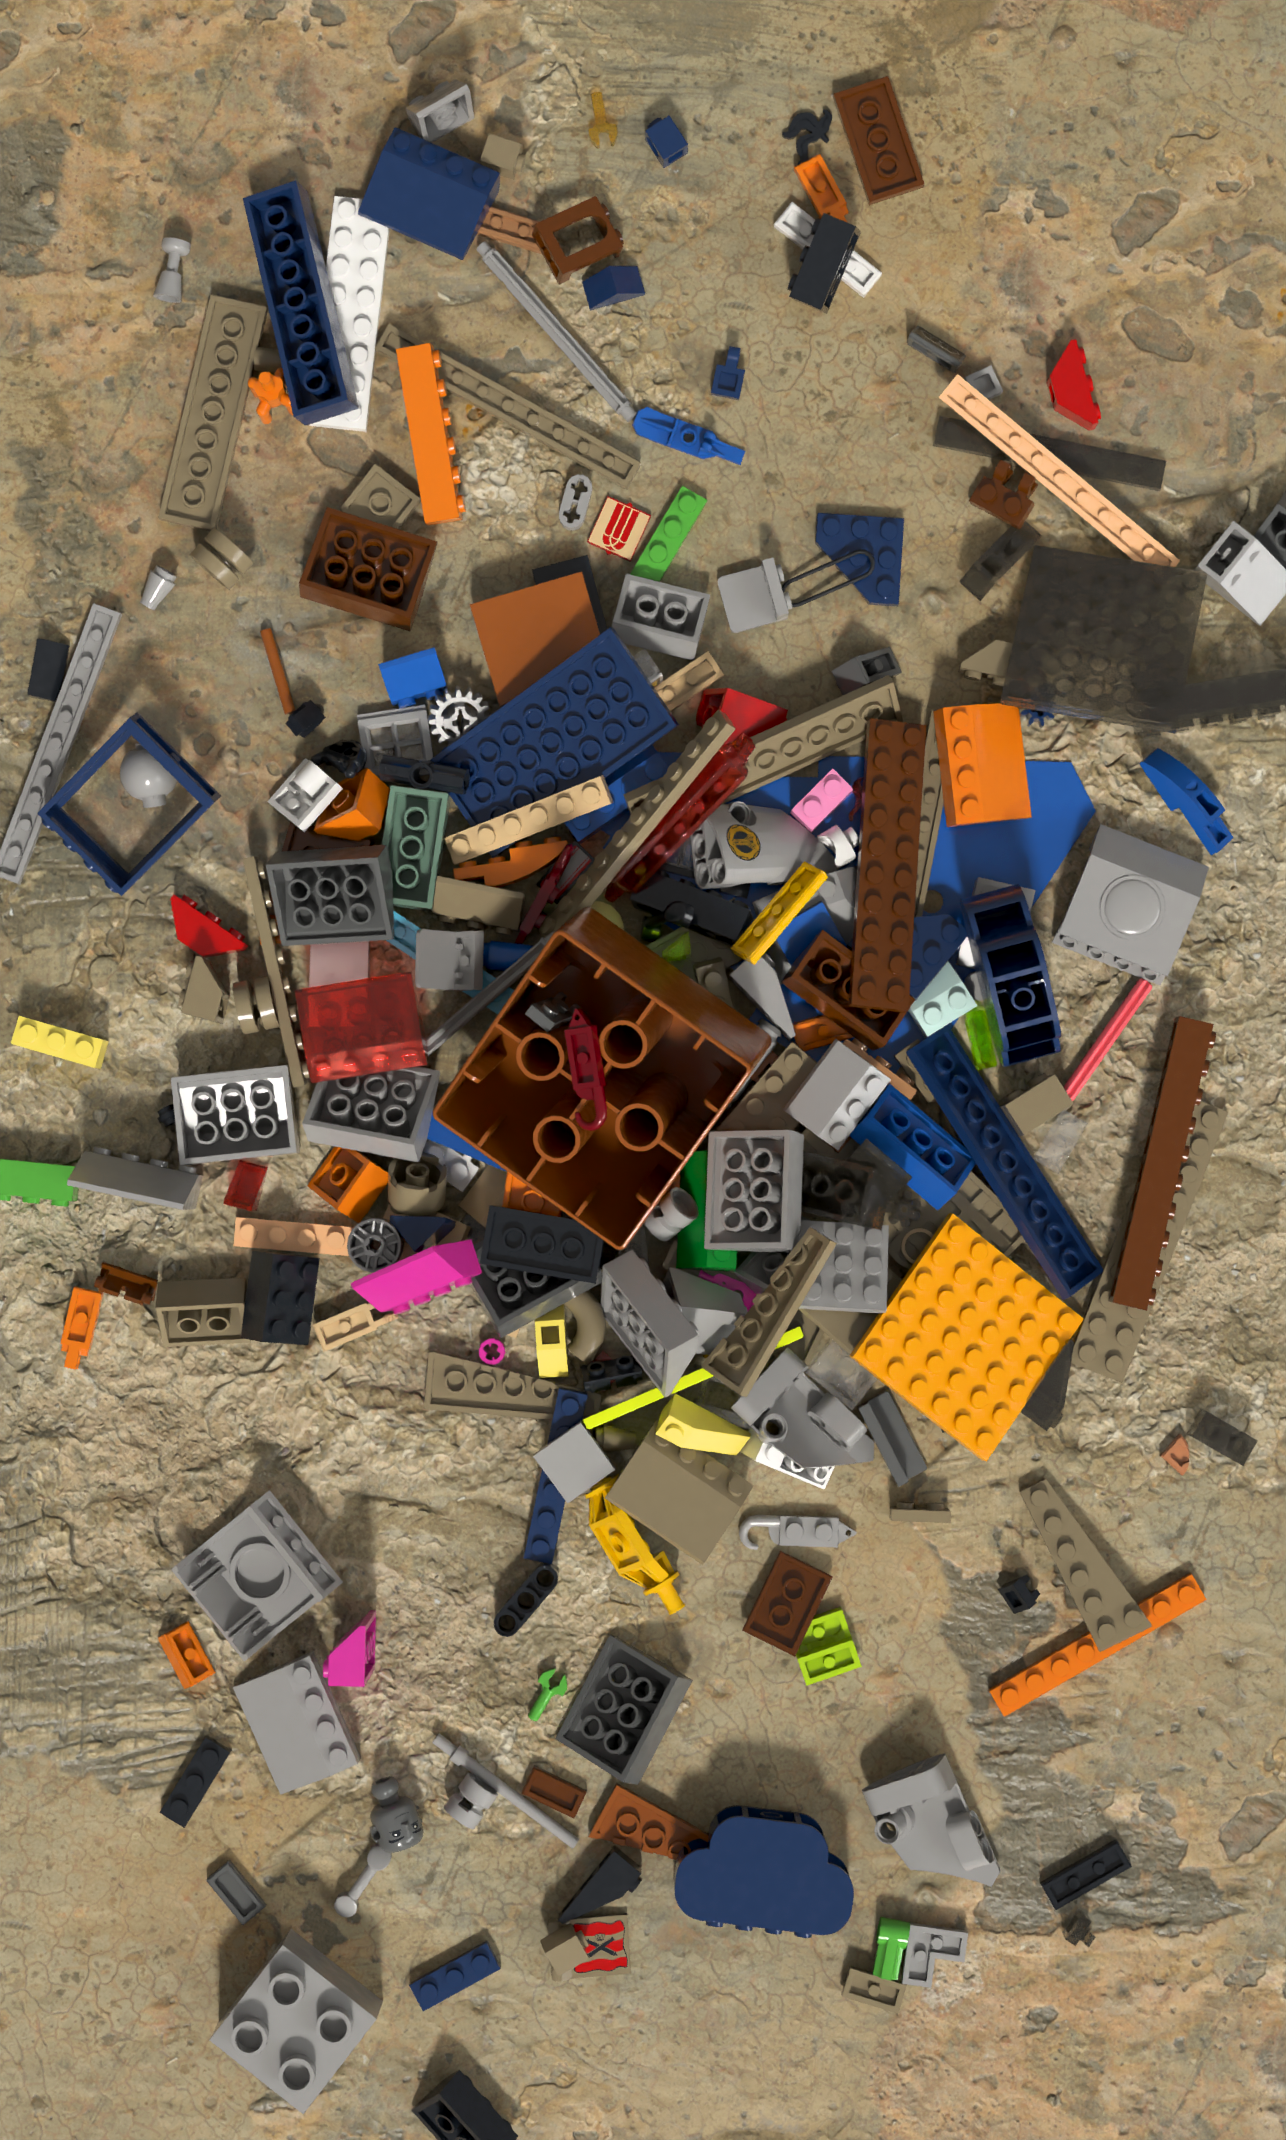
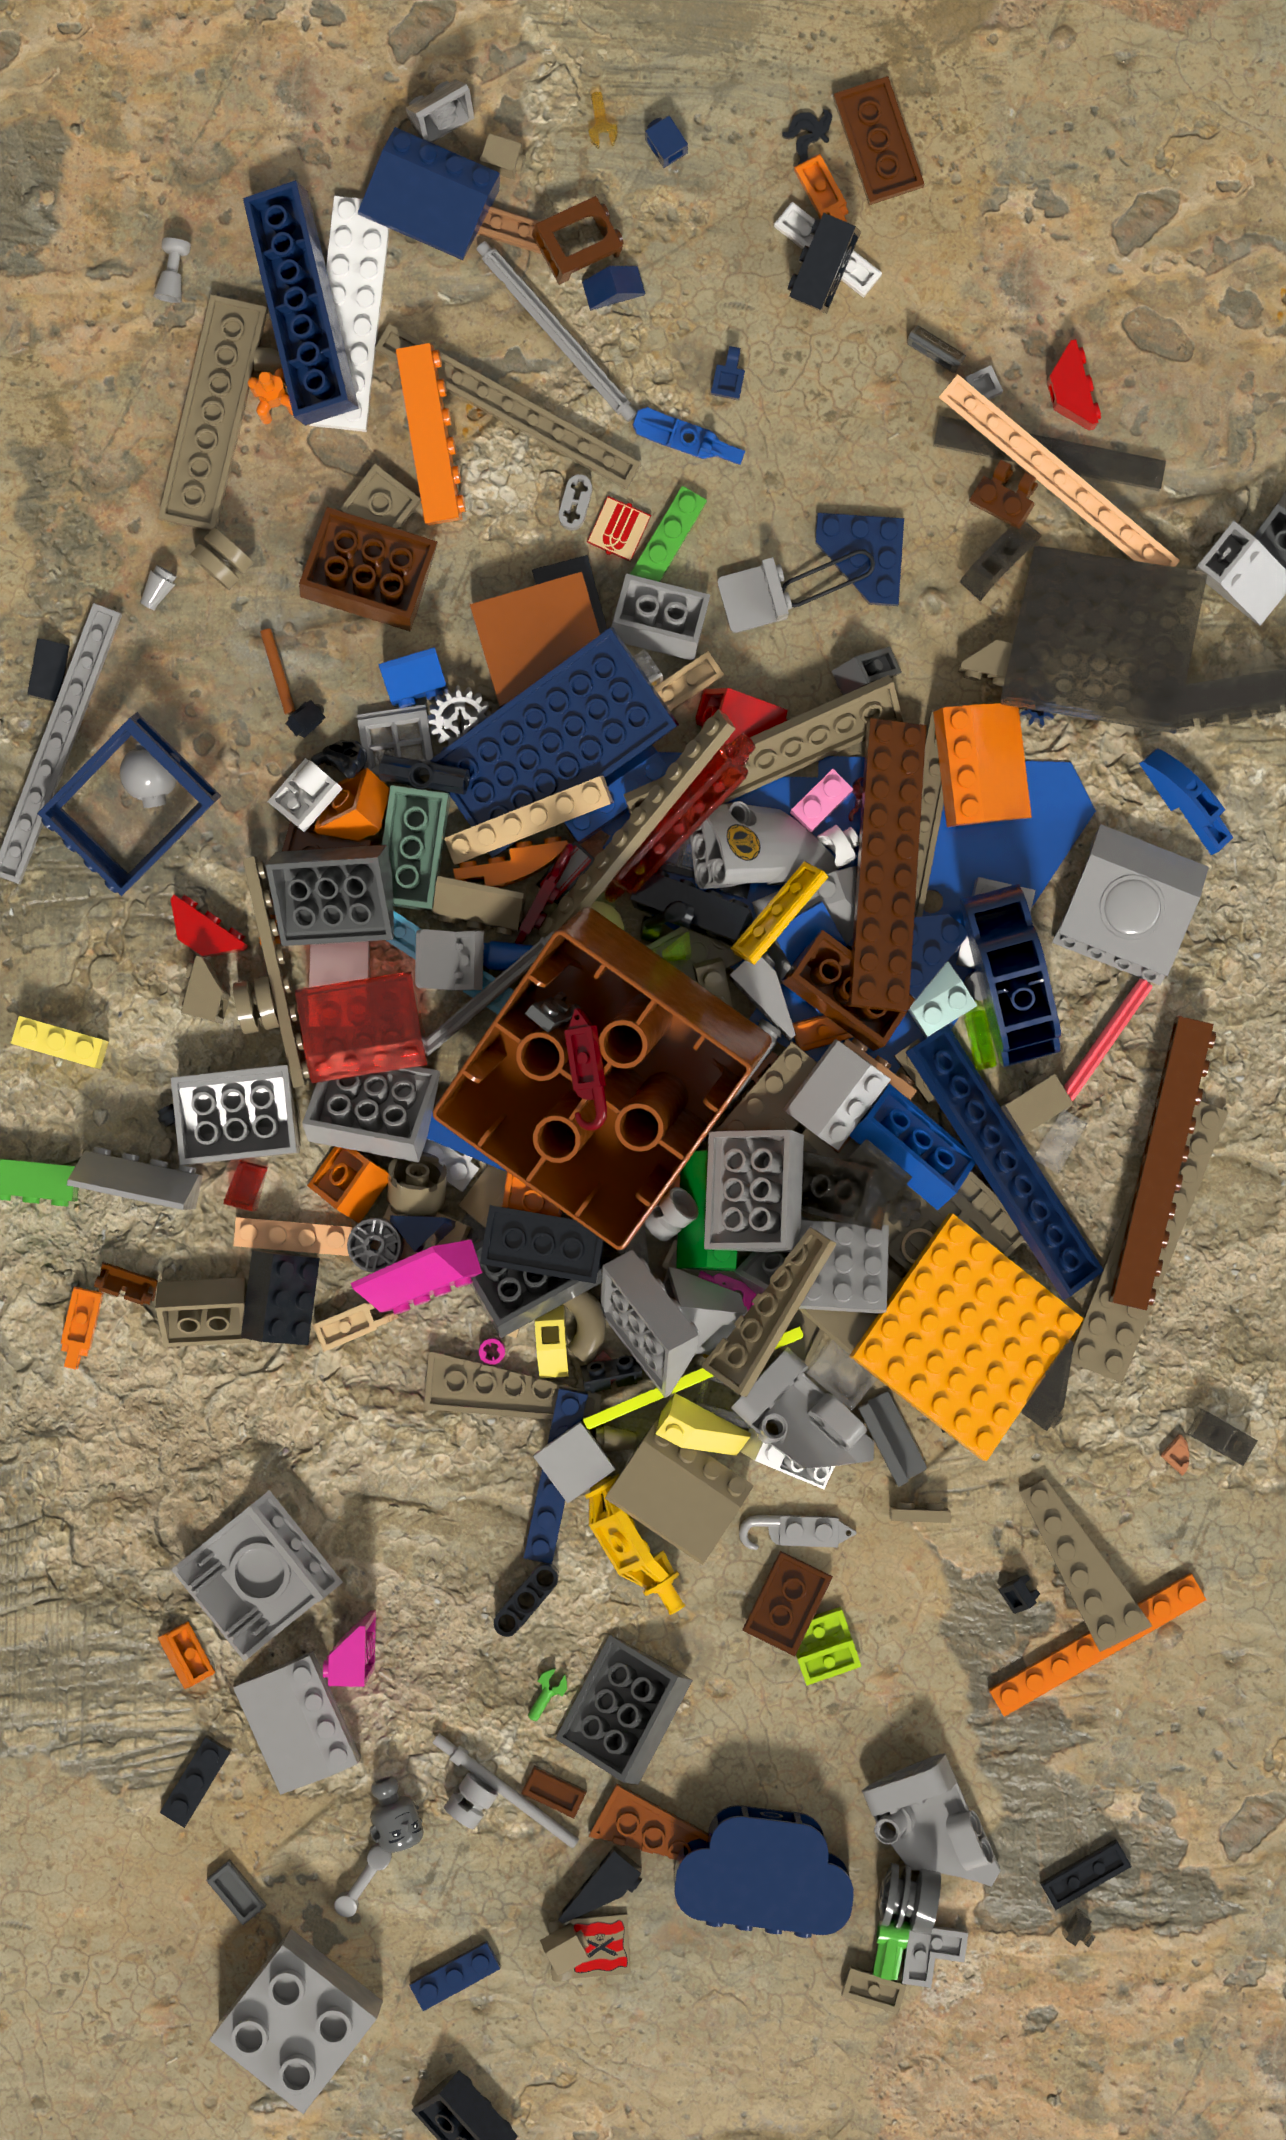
(910, 1898): none -> dark grey wheel

